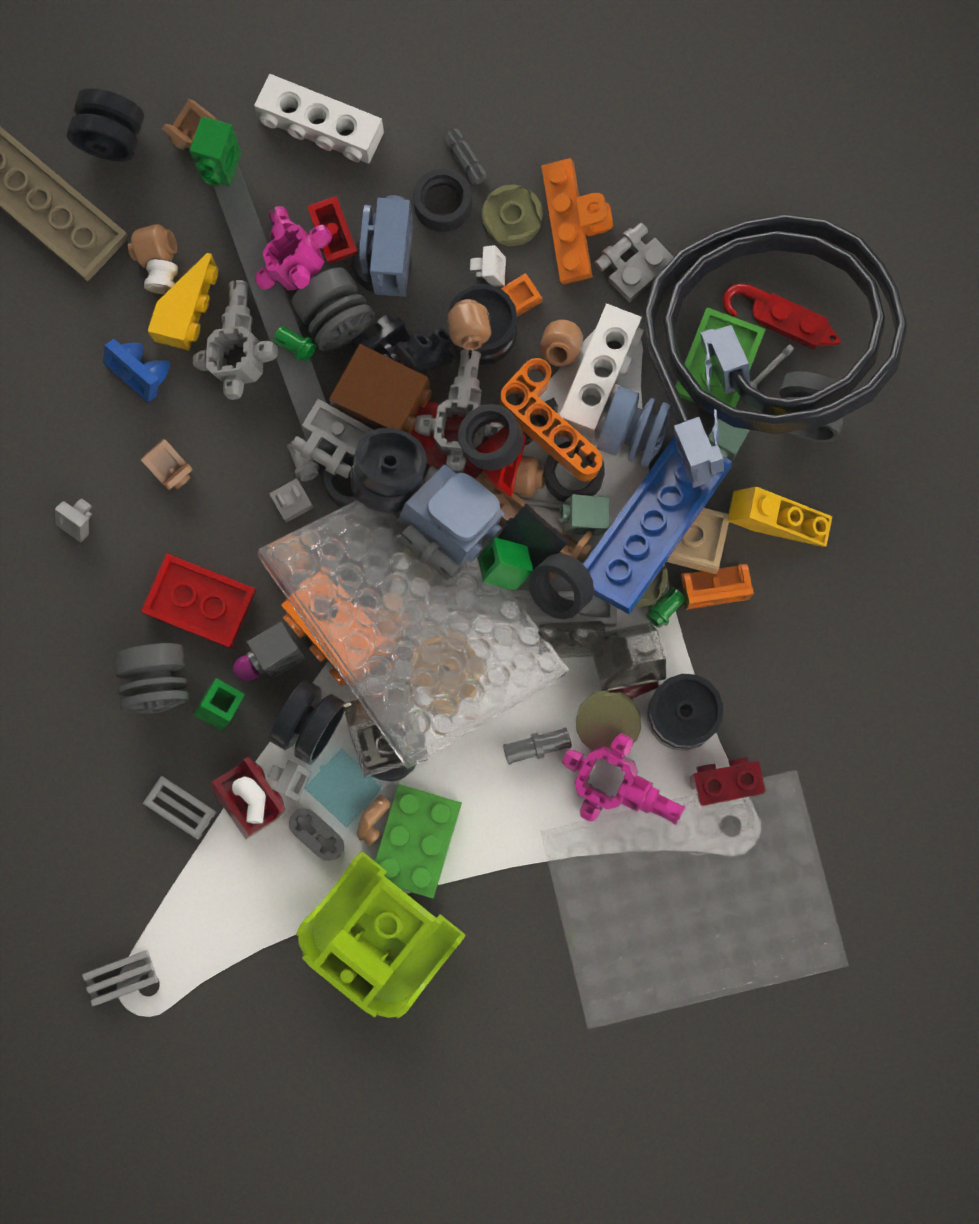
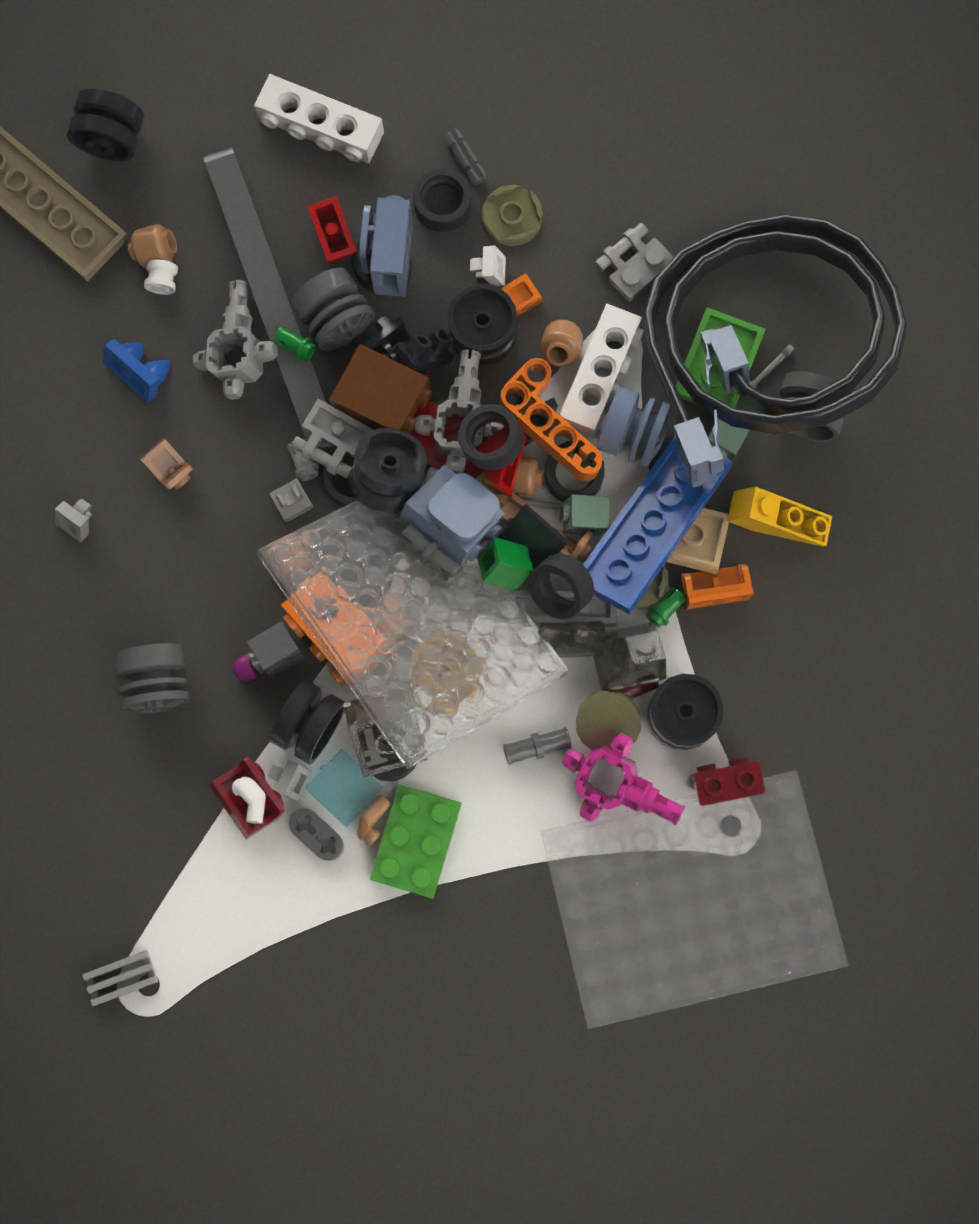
(179, 310): yellow slope -> none
(186, 124): medium nougat bracket -> none
(198, 601): red plate -> none
(202, 822): light grey tile -> none
(215, 151): green brick -> none
(219, 704): green brick -> none
(292, 253): dark pink piece -> none
(375, 940): lime piece -> none
(469, 324): medium nougat head -> none
(573, 219): orange plate -> none
(784, 316): red plate -> none

